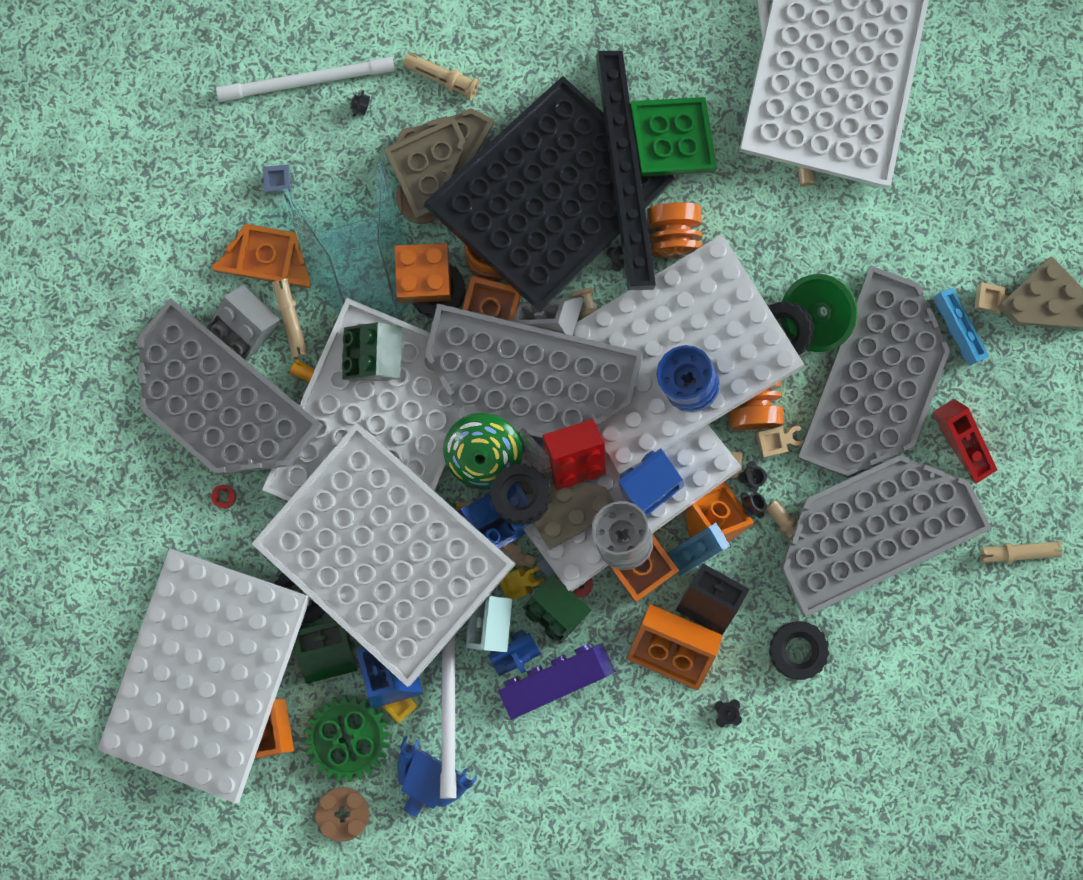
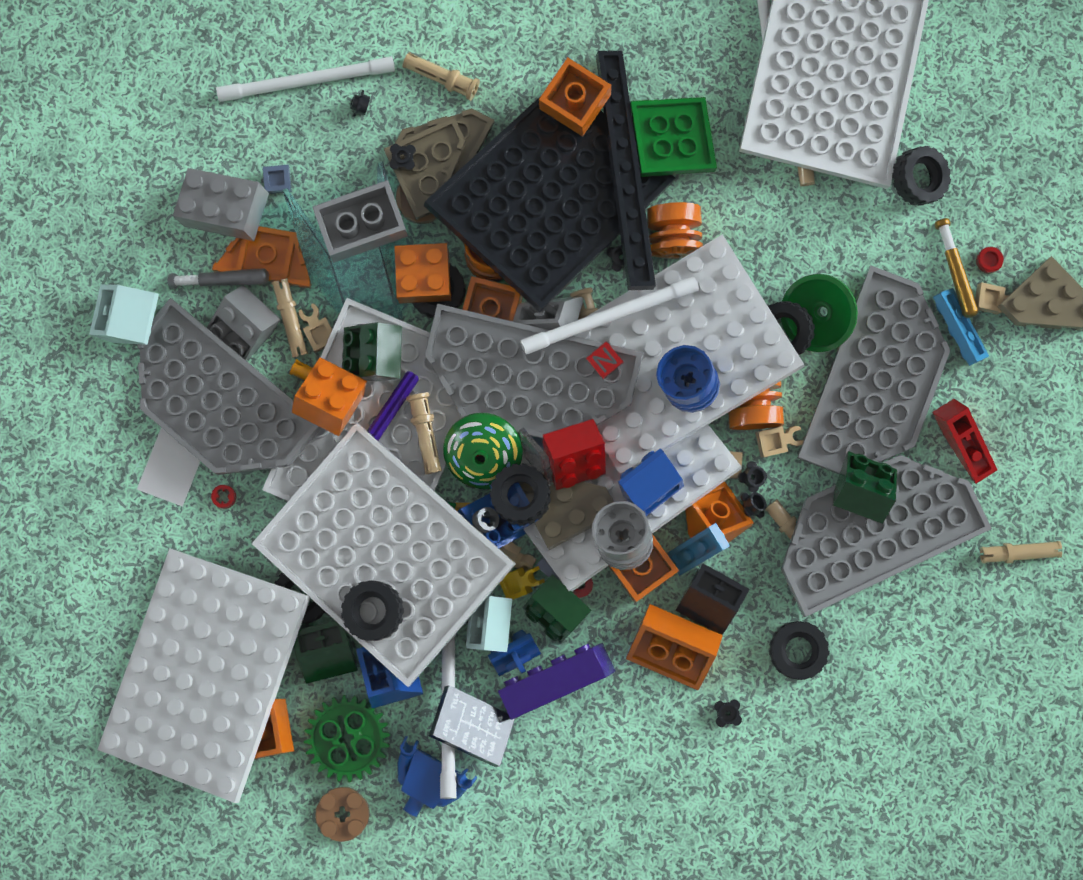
(123, 314): none -> light aqua slope
(169, 470): none -> white sticker
(220, 204): none -> light grey brick
(223, 278): none -> flat silver piece
(318, 330): none -> tan plate
(329, 396): none -> orange brick
(352, 604): none -> black tyre
(360, 221): none -> light grey brick
(393, 405): none -> dark purple axle
(400, 709): yellow tile -> none
(406, 163): none -> black plate
(423, 421): none -> tan pin
(471, 726): none -> tile
(486, 512): none -> dark grey bush
(544, 339): none -> white piece
(575, 96): none -> orange brick
(605, 360): none -> red tile
(866, 487): none -> dark green slope
(937, 169): none -> black tyre
(959, 277): none -> pearl gold piece
(989, 260): none -> red tile

